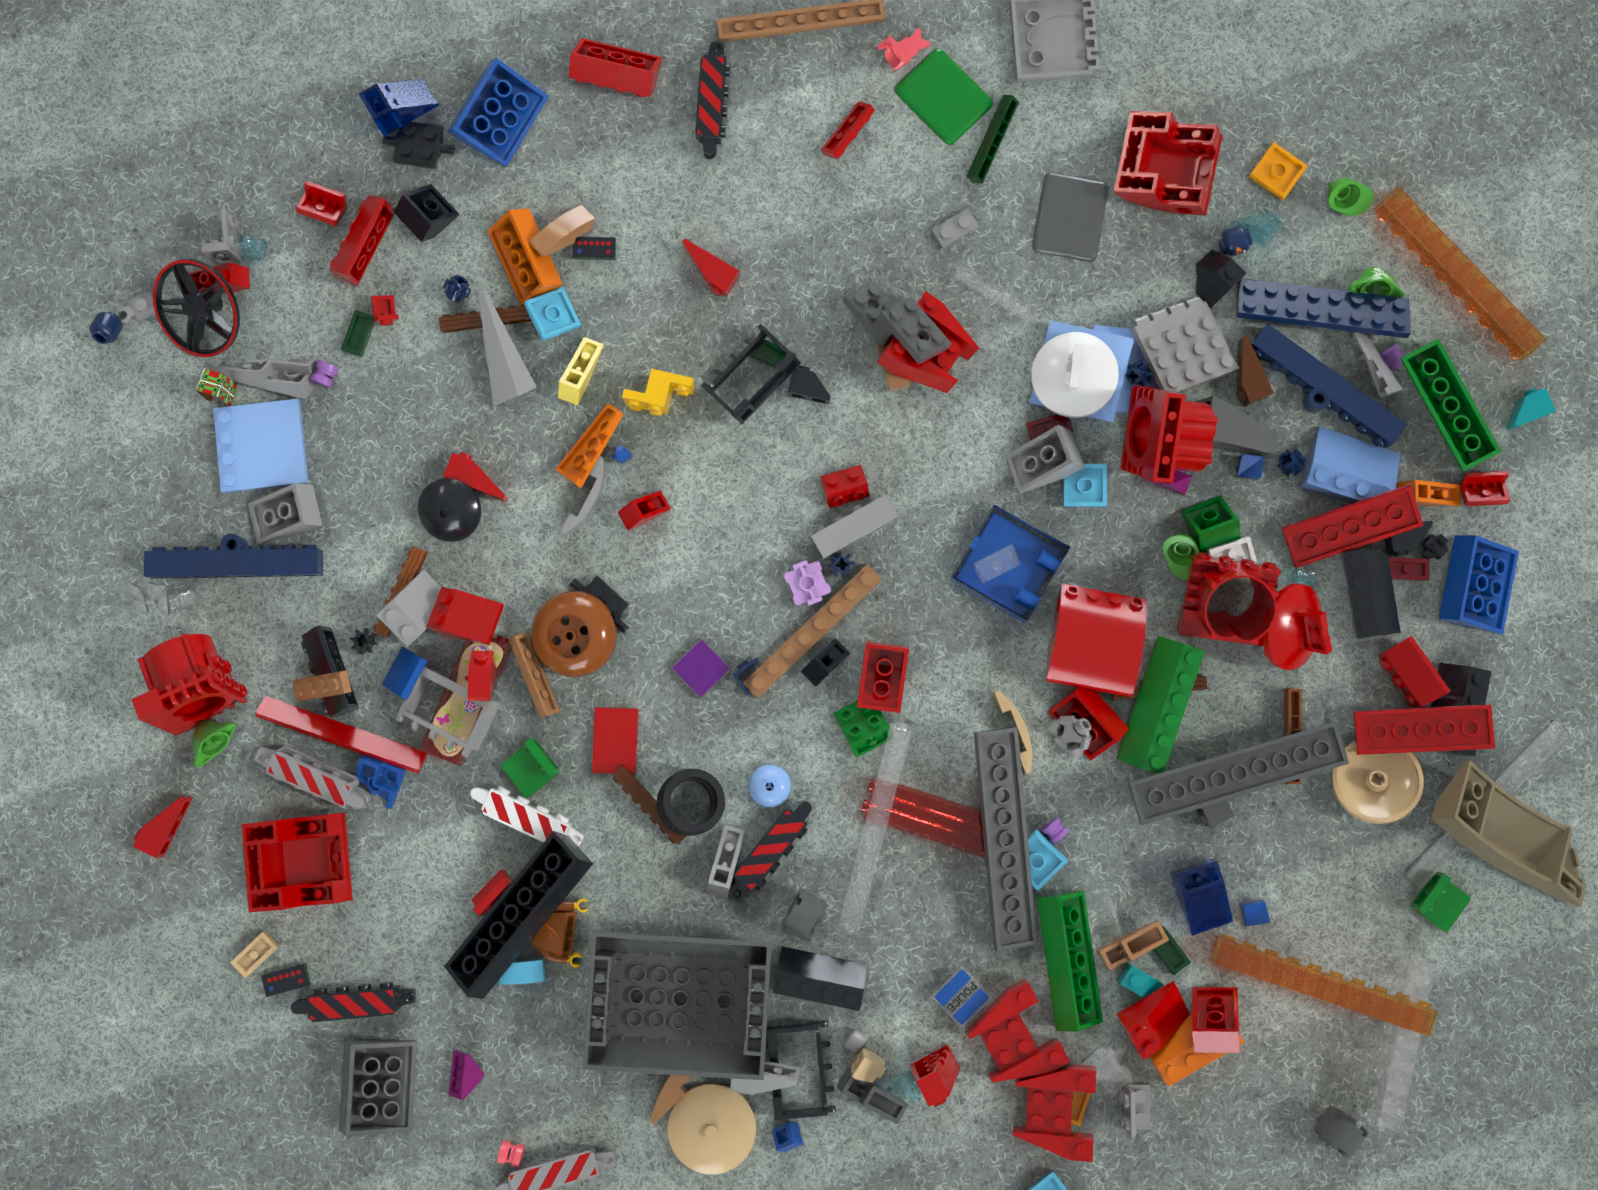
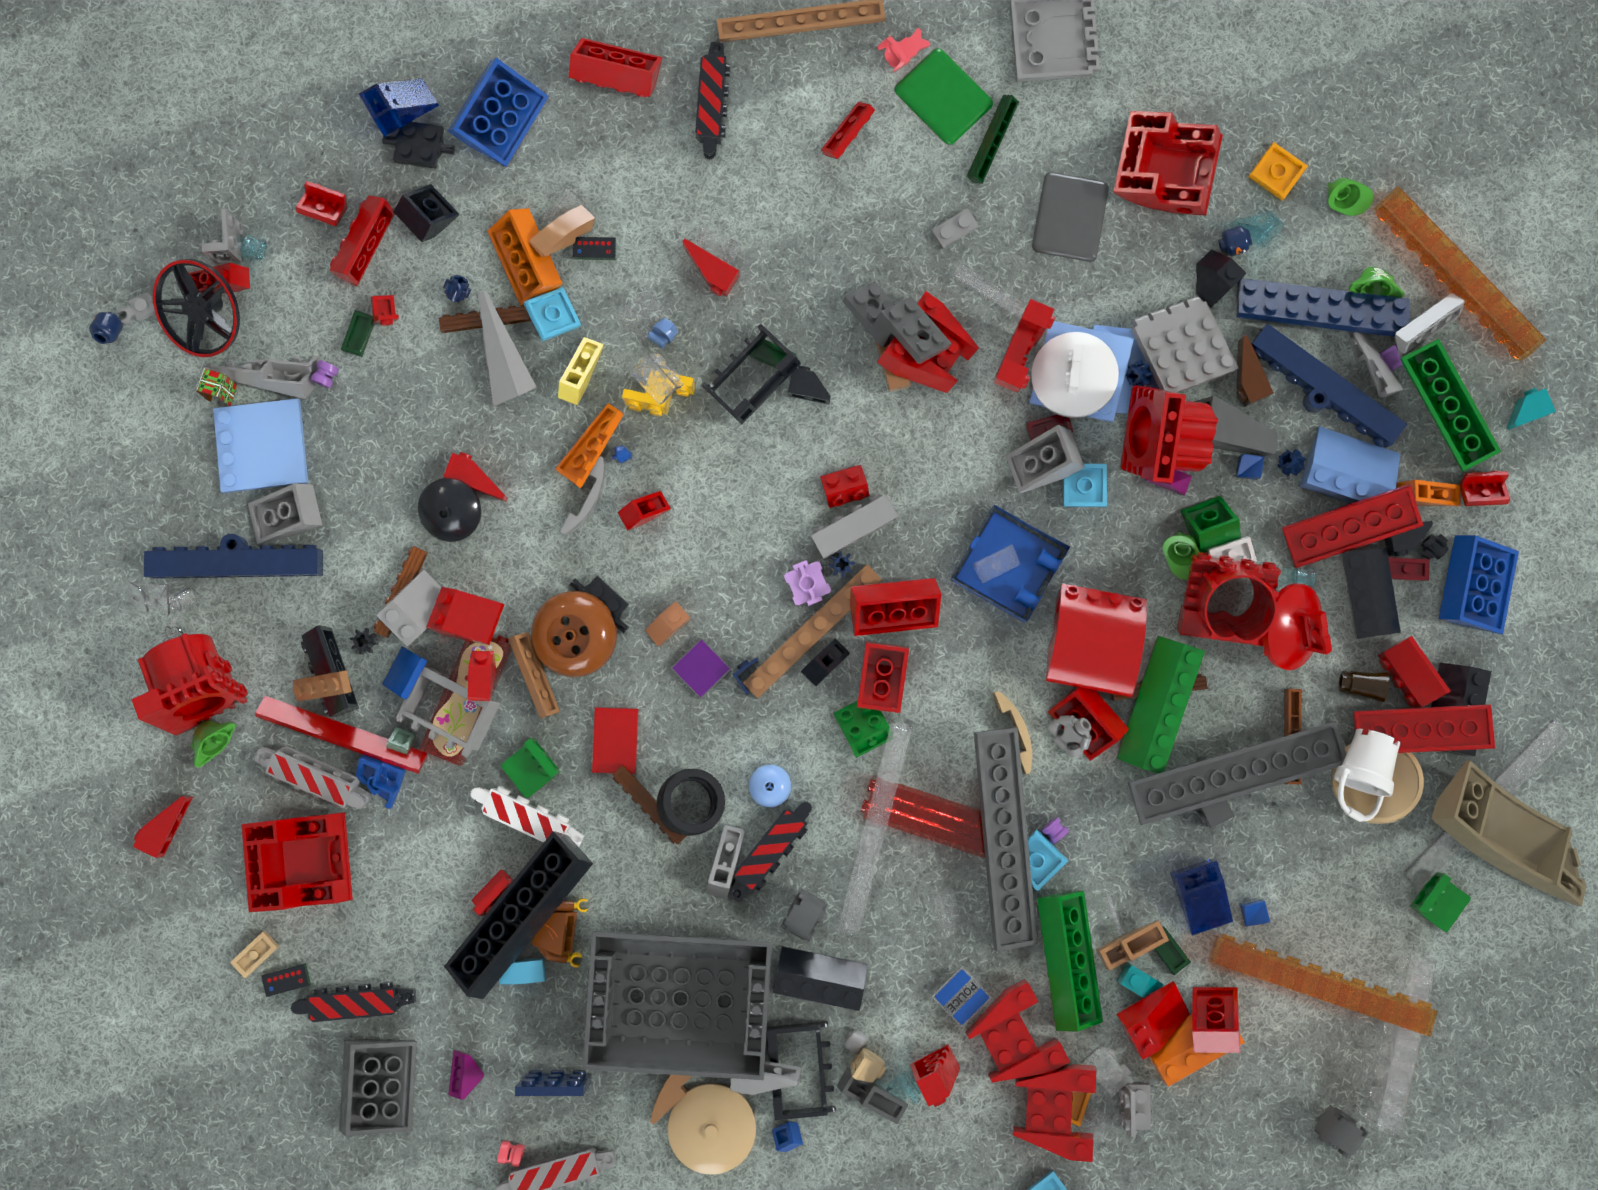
(401, 740): none -> sand green tile
(553, 1084): none -> dark blue plate
(656, 377): none -> clear bracket
(663, 333): none -> medium blue piece
(667, 624): none -> nougat slope
(895, 606): none -> red slope
(1026, 335): none -> red wedge
(1365, 684): none -> dark brown plant
(1368, 769): none -> white piece
(1428, 323): none -> slope

